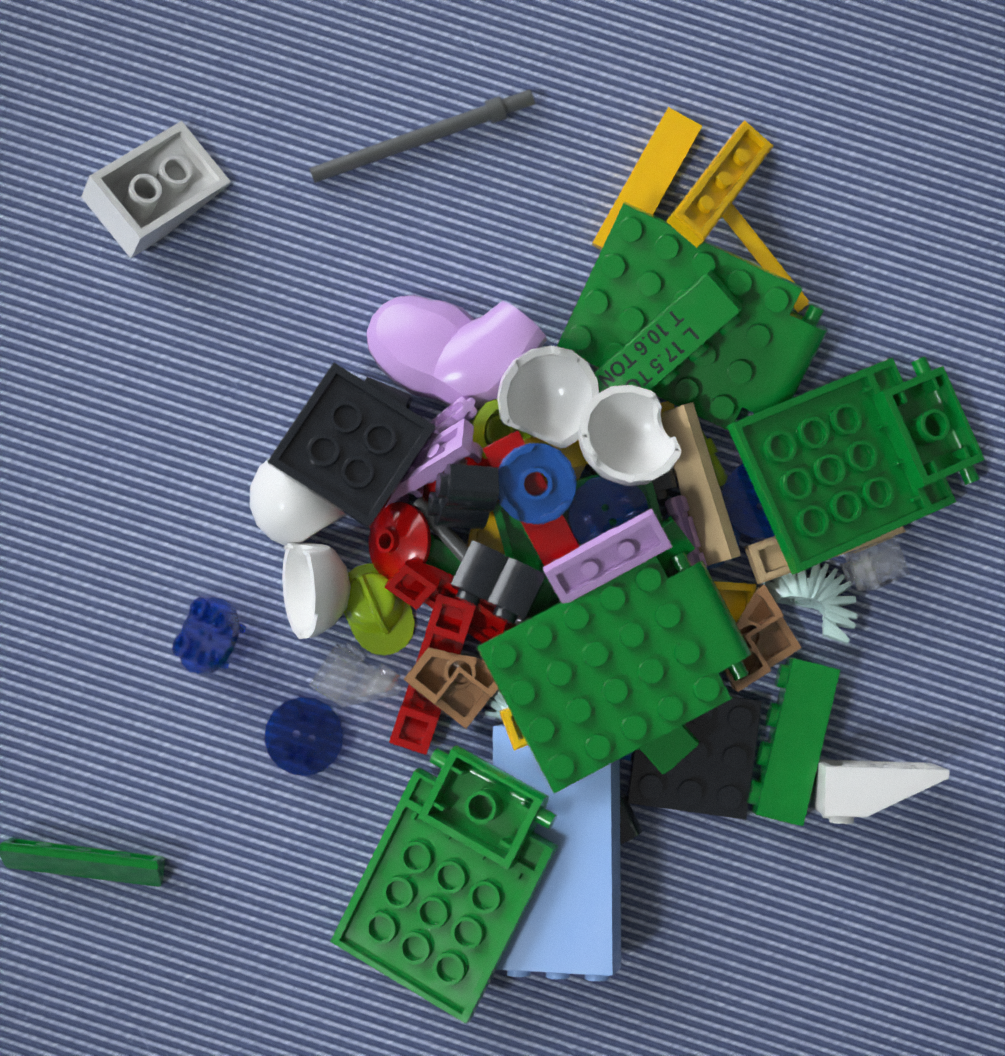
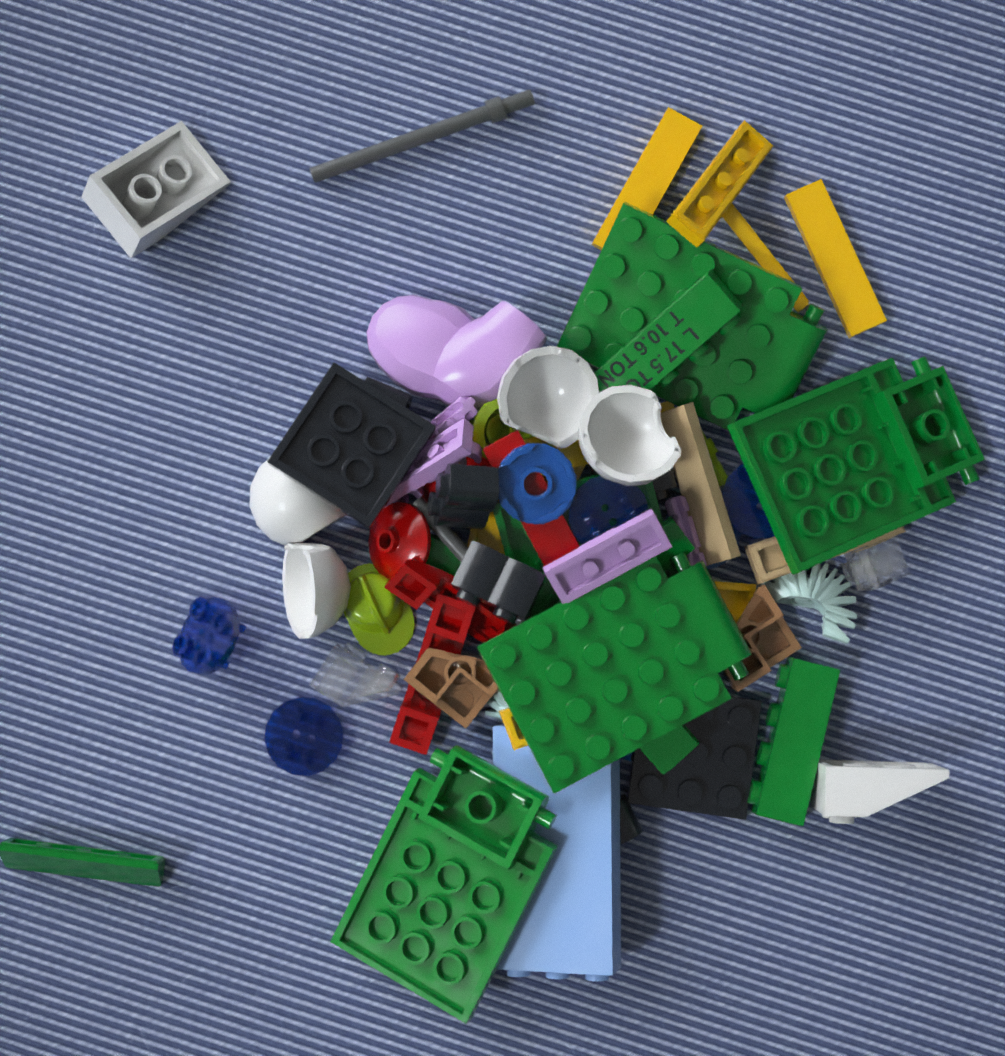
(835, 258): none -> yellow tile

